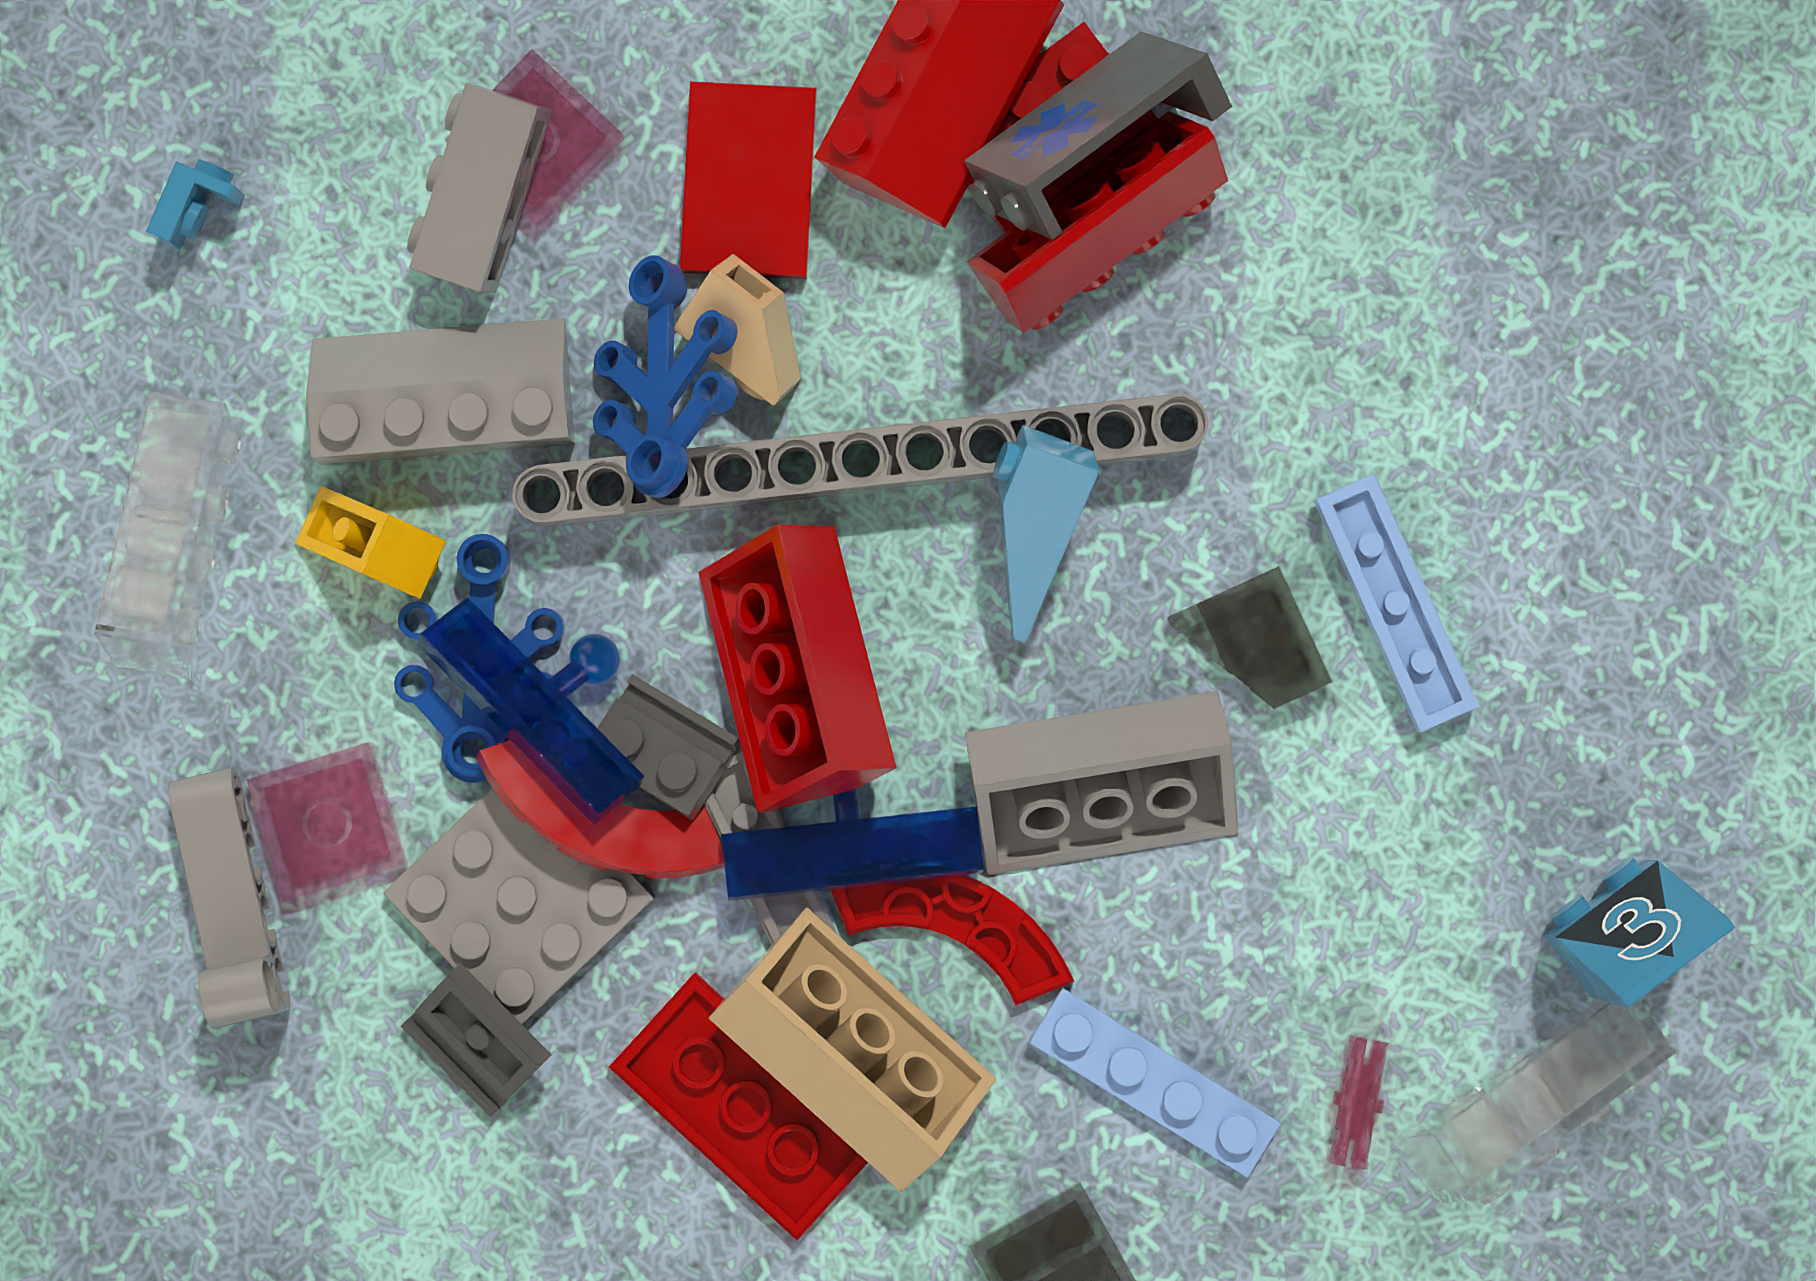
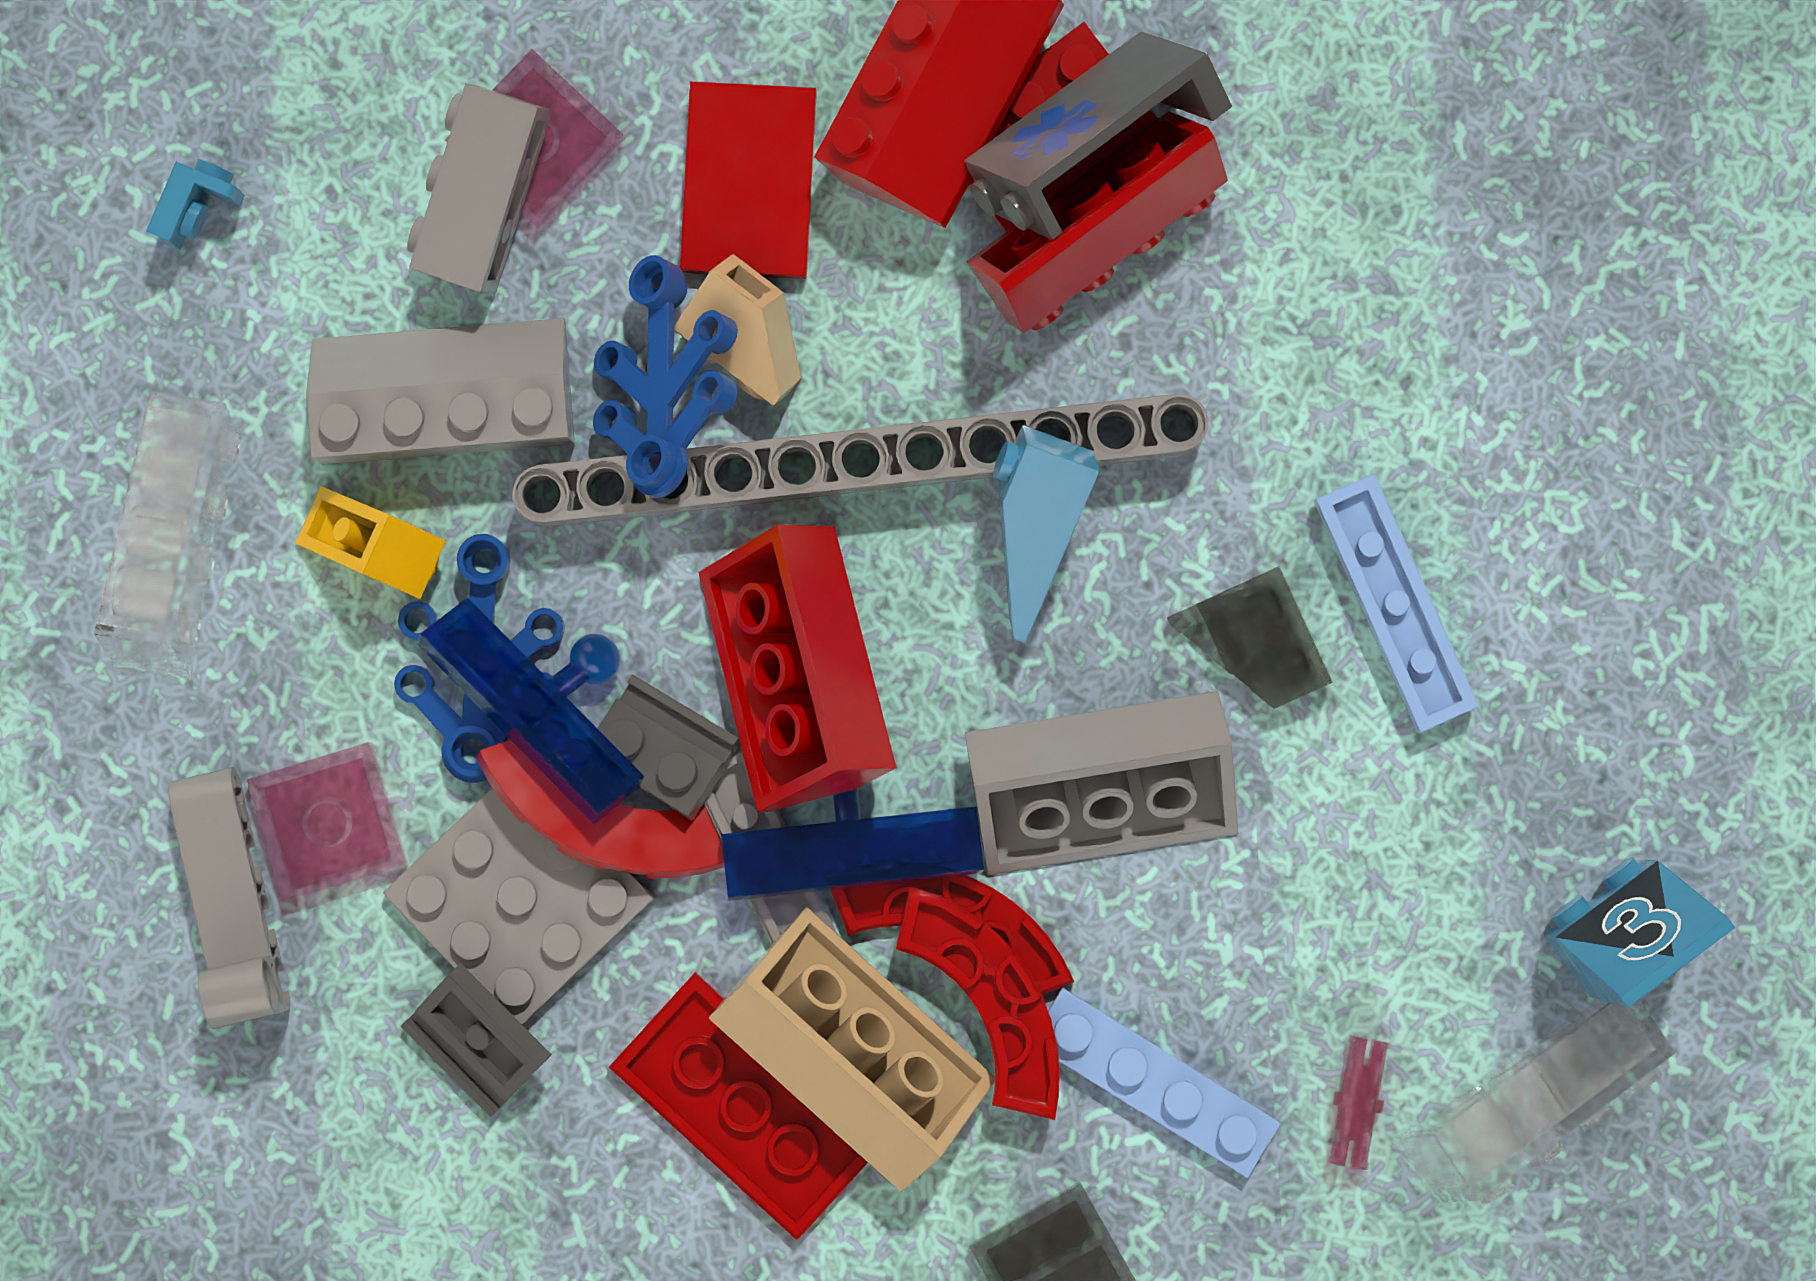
(1000, 990): none -> red tile

